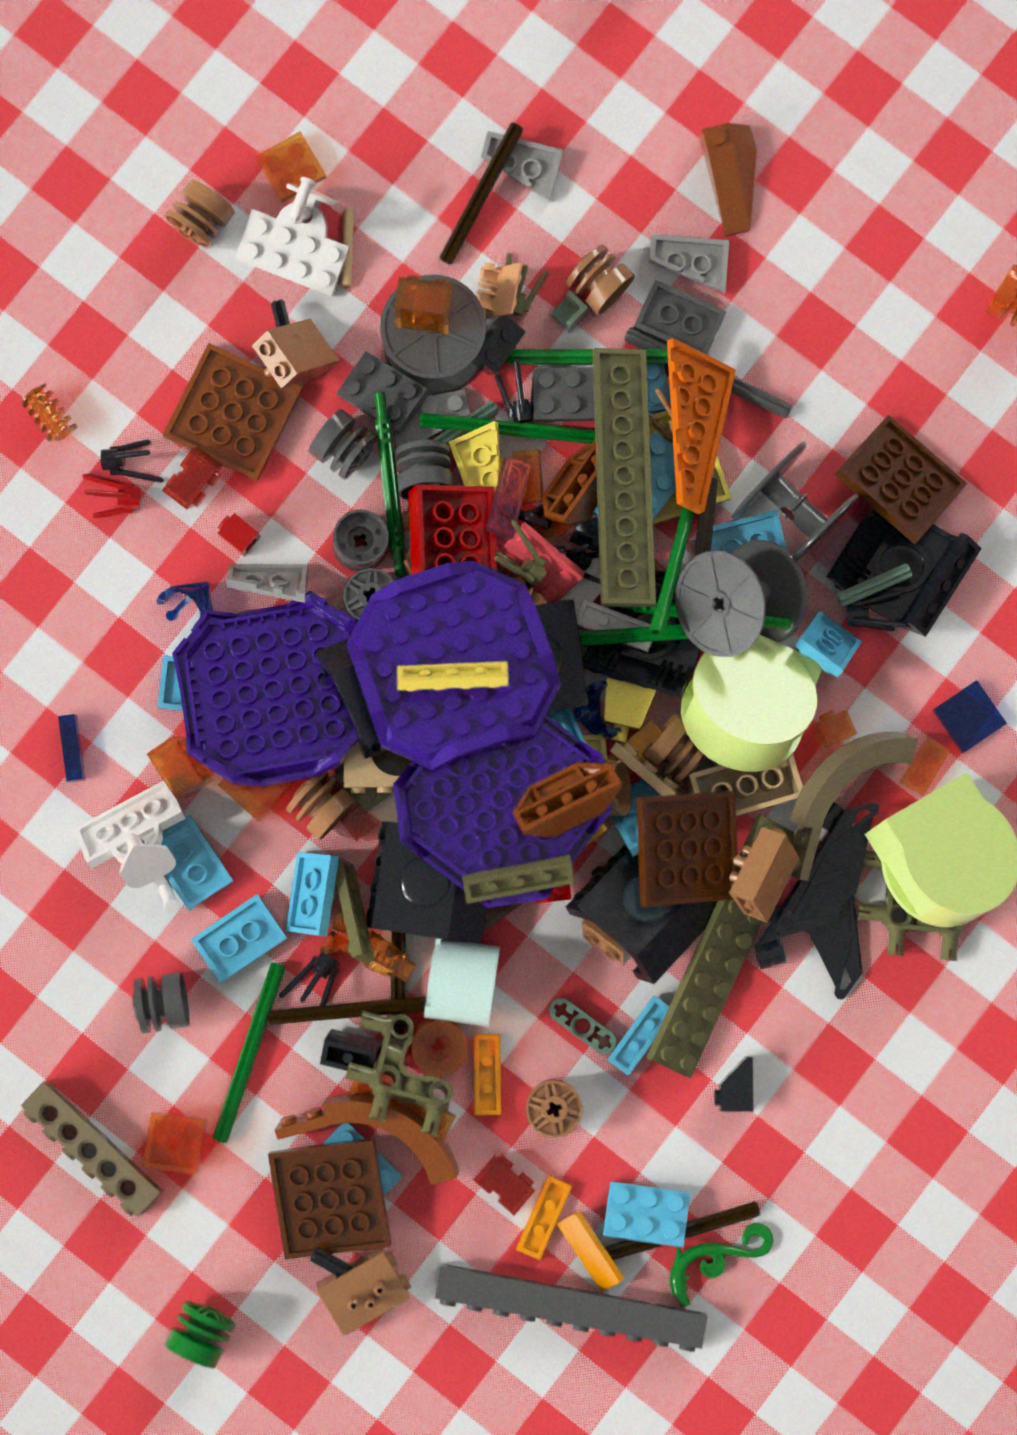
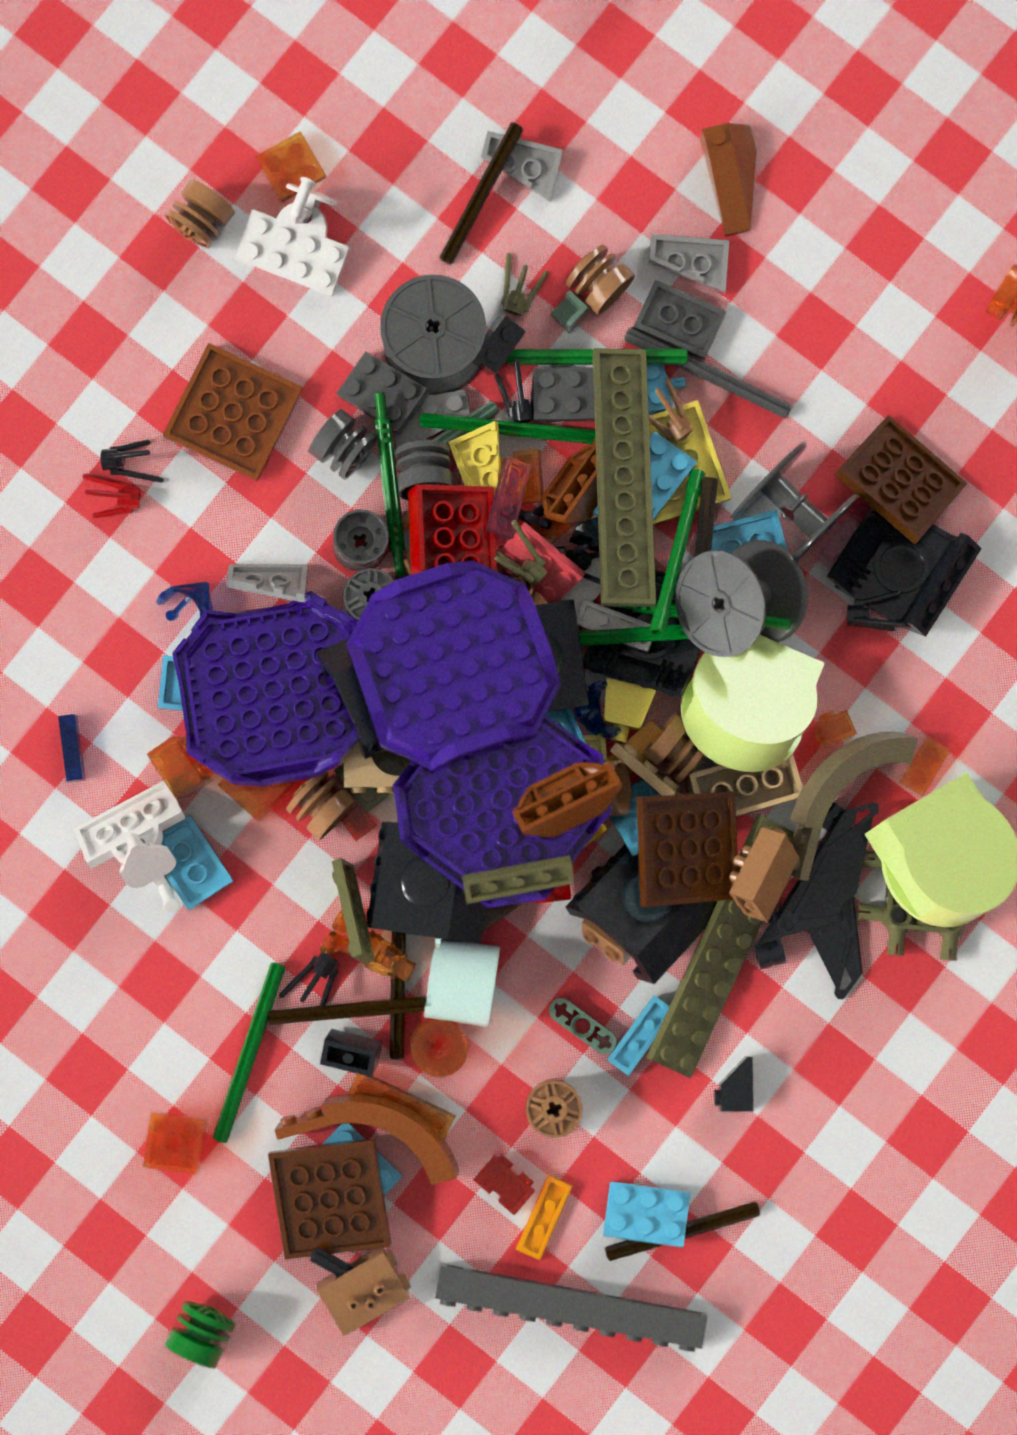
(47, 415): clear orange piece -> none
(87, 1132): dark tan brick -> none
(161, 1002): dark grey wheel -> none
(198, 473): clear red brick -> none
(238, 533): red brick -> none
(239, 938): medium azure plate -> none
(293, 350): medium nougat piece -> none
(312, 893): medium azure plate -> none
(348, 220): tan bar -> none
(406, 1086): olive pin -> none
(423, 304): clear orange brick -> none
(452, 676): light yellow plate -> none
(487, 1074): light orange tile -> none
(501, 289): light nougat hinge -> none
(590, 1251): light orange tile -> none
(698, 410): orange wing -> none
(716, 1250): green plant -> none
(828, 644): medium azure plate -> none
(874, 585): sand green axle -> none
(969, 716): clear blue tile -> none

